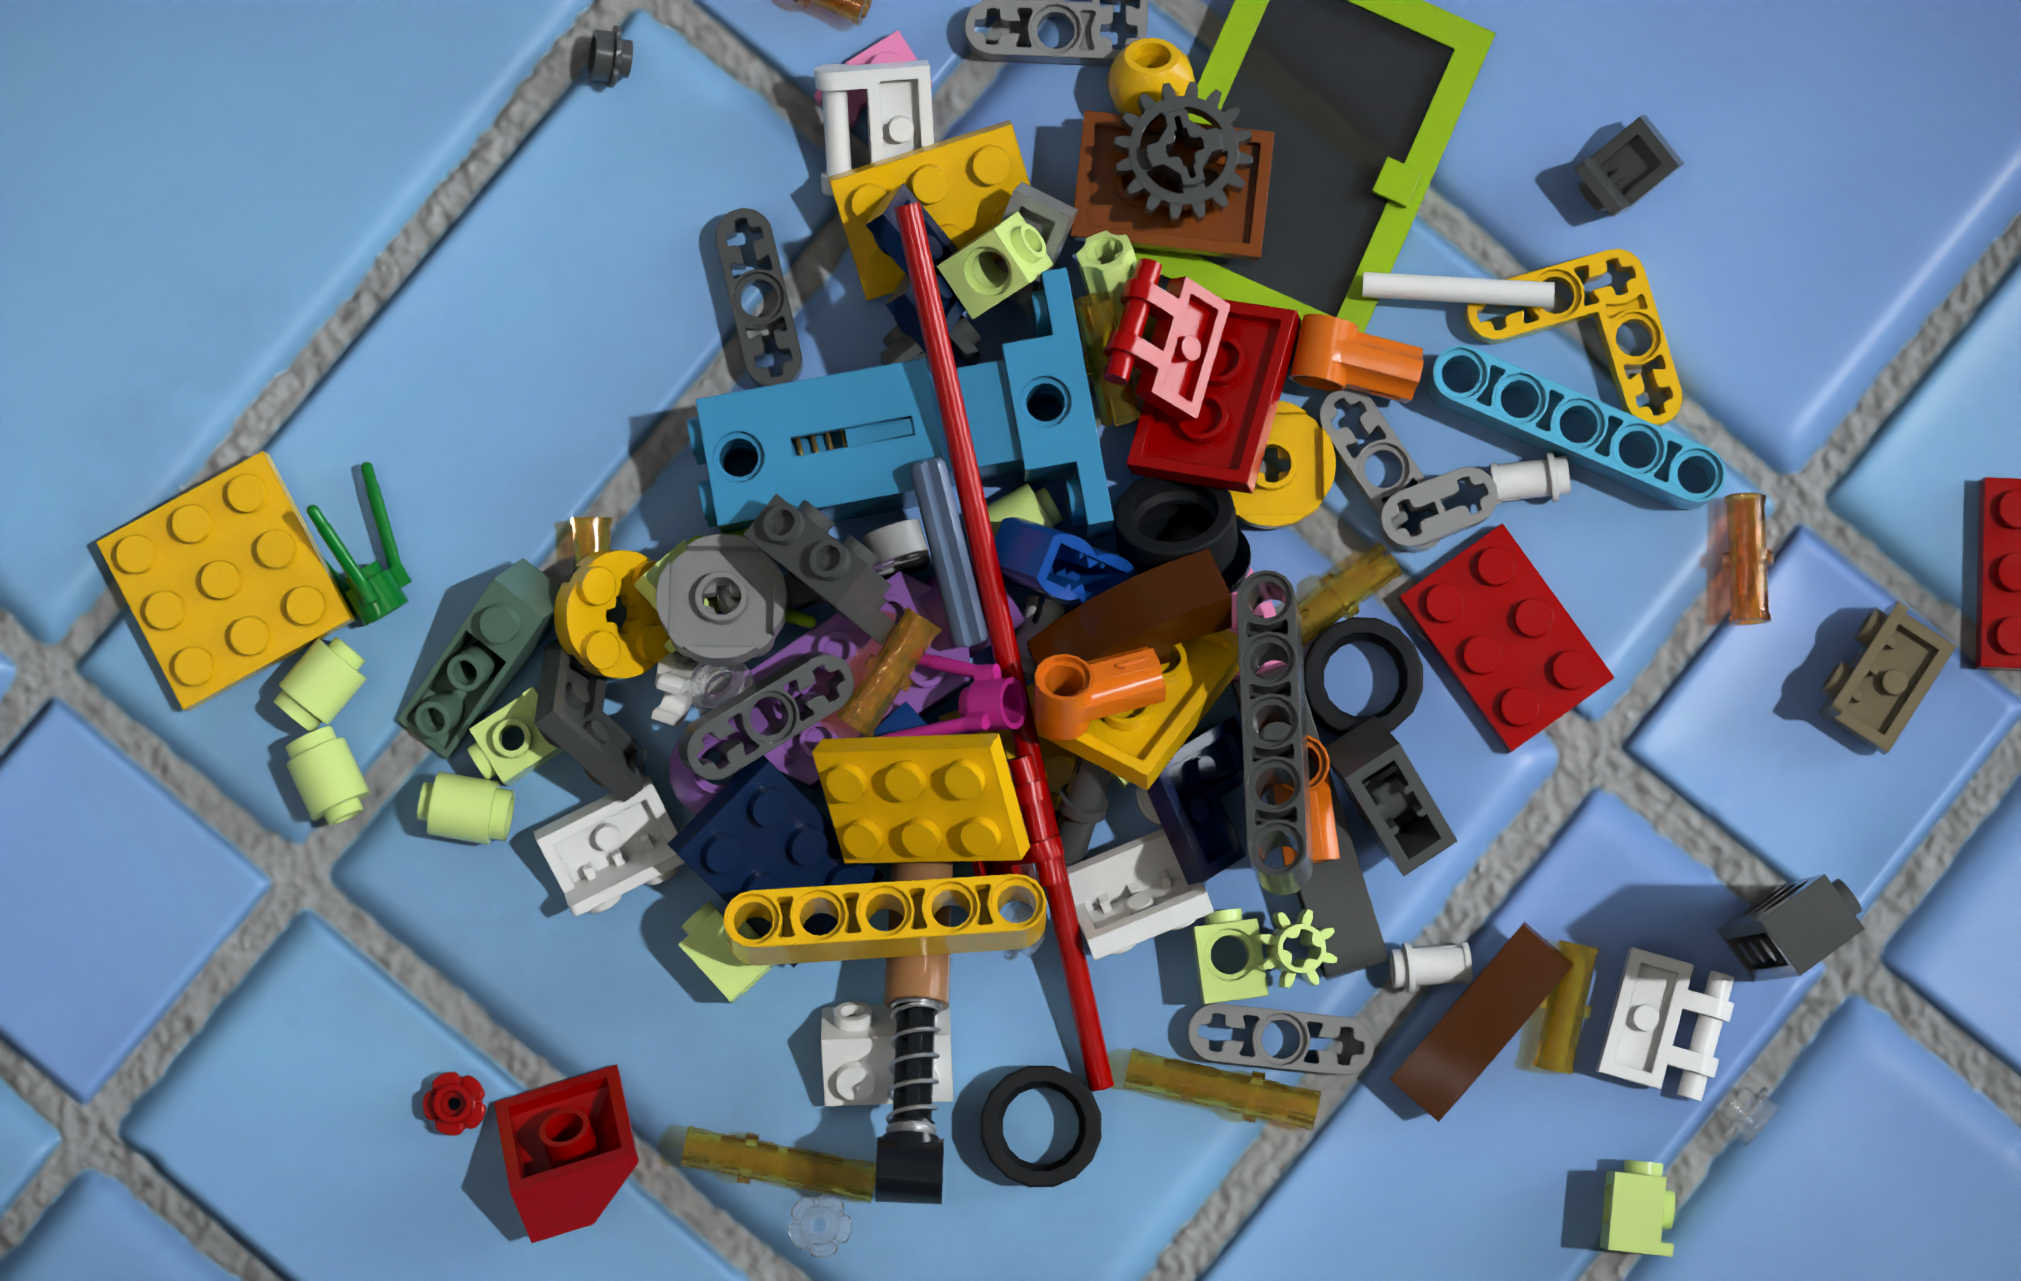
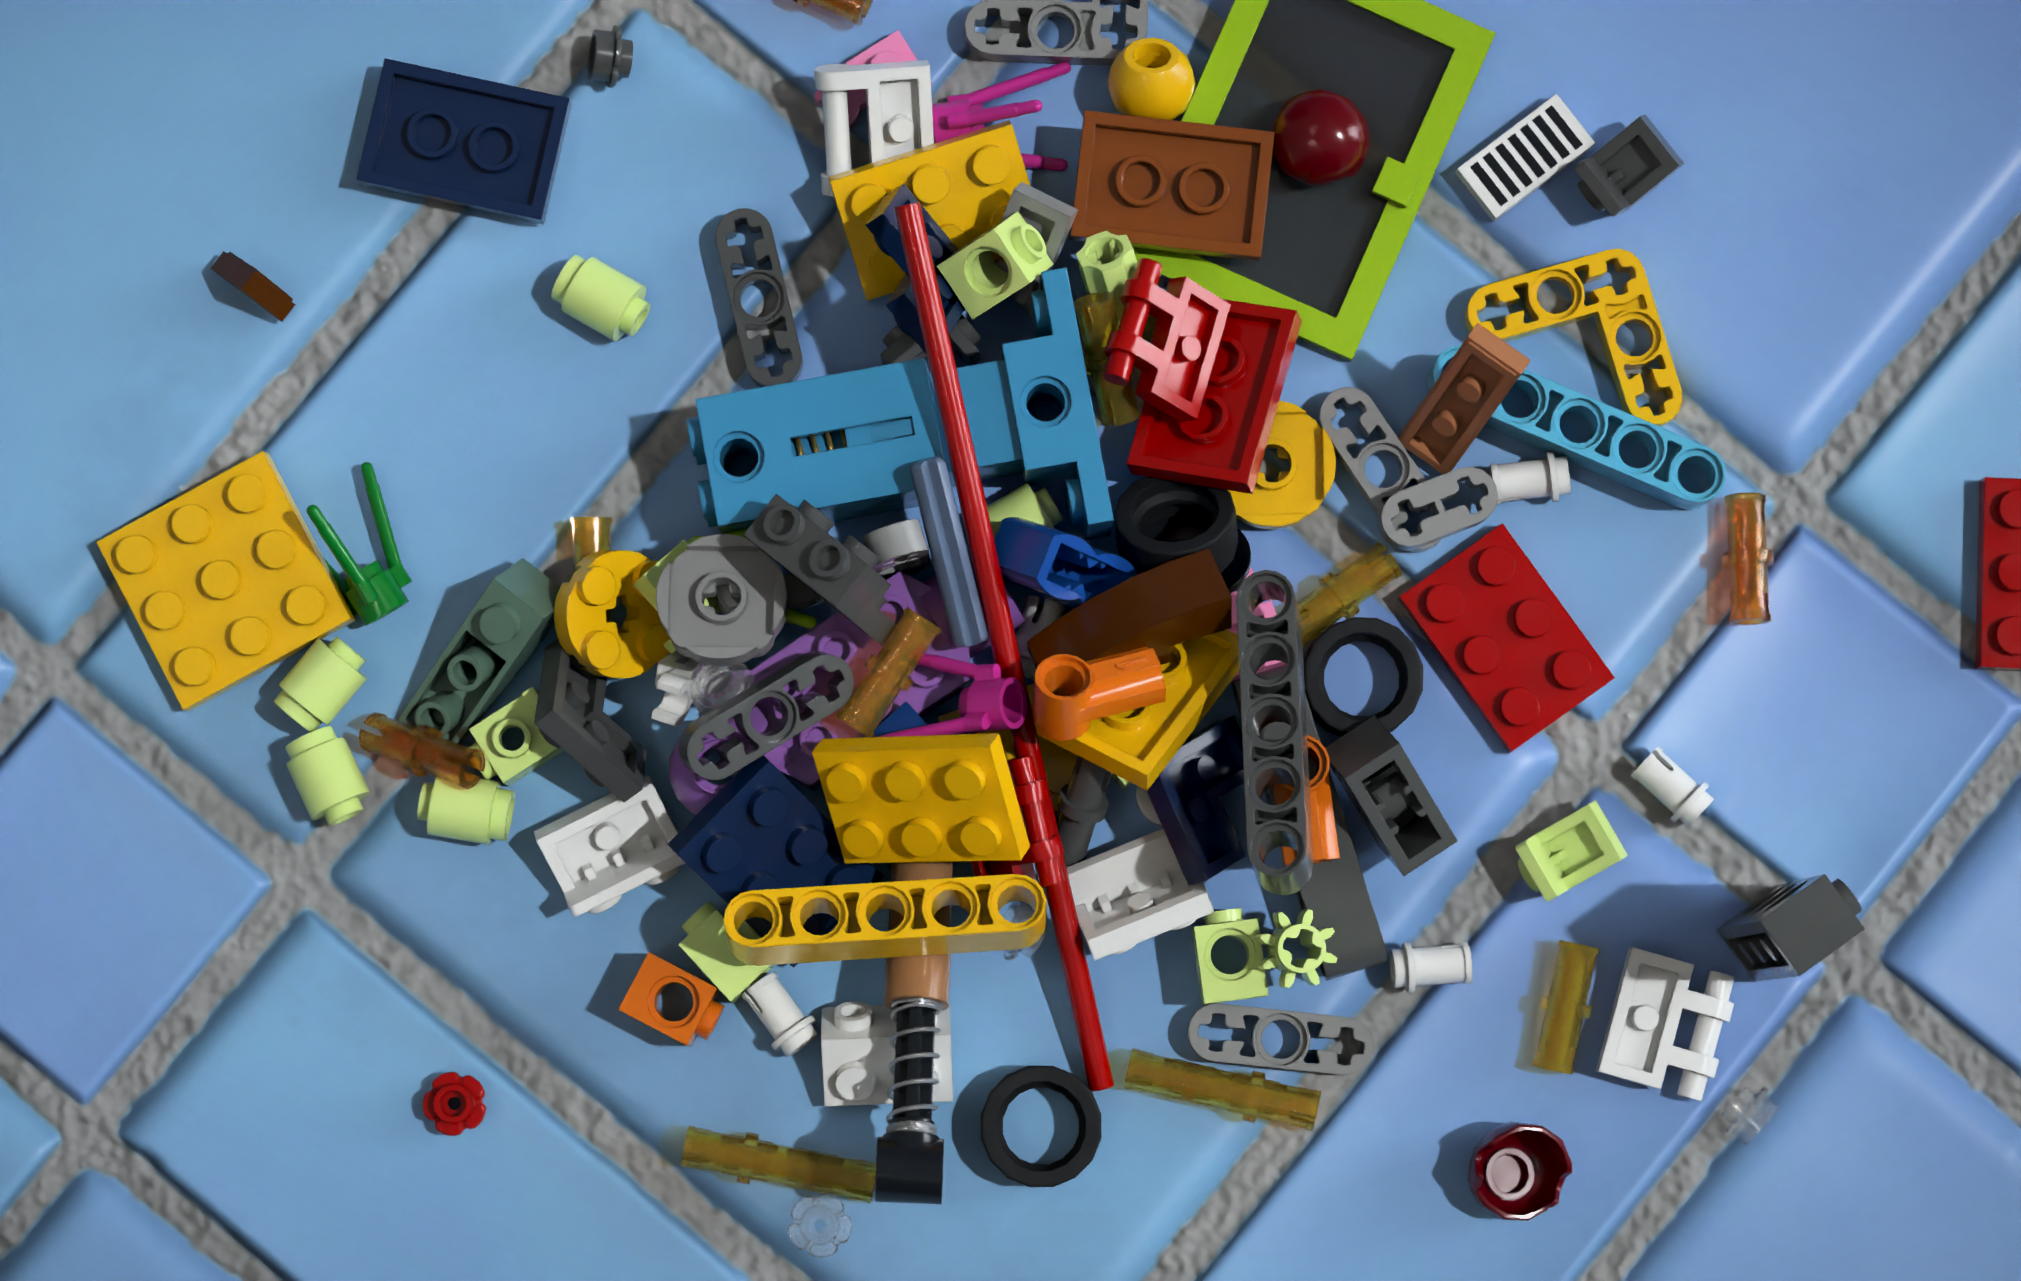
(253, 285): none -> reddish brown tile
(422, 750): none -> clear orange pin
(464, 141): none -> dark blue plate
(566, 1151): red slope -> none
(601, 297): none -> yellowish green brick
(644, 993): none -> orange brick
(780, 1015): none -> white pin
(966, 113): none -> dark pink plant
(1210, 143): dark grey gear -> none
(1320, 137): none -> dark red hair
(1338, 357): orange piece -> none
(1458, 289): white bar -> none
(1463, 399): none -> nougat tile
(1481, 1021): reddish brown slope -> none
(1518, 1170): none -> dark red hair
(1525, 157): none -> white tile
(1569, 852): none -> yellowish green bracket
(1637, 1209): yellowish green brick -> none
(1673, 787): none -> white pin
(1886, 677): dark tan bracket -> none

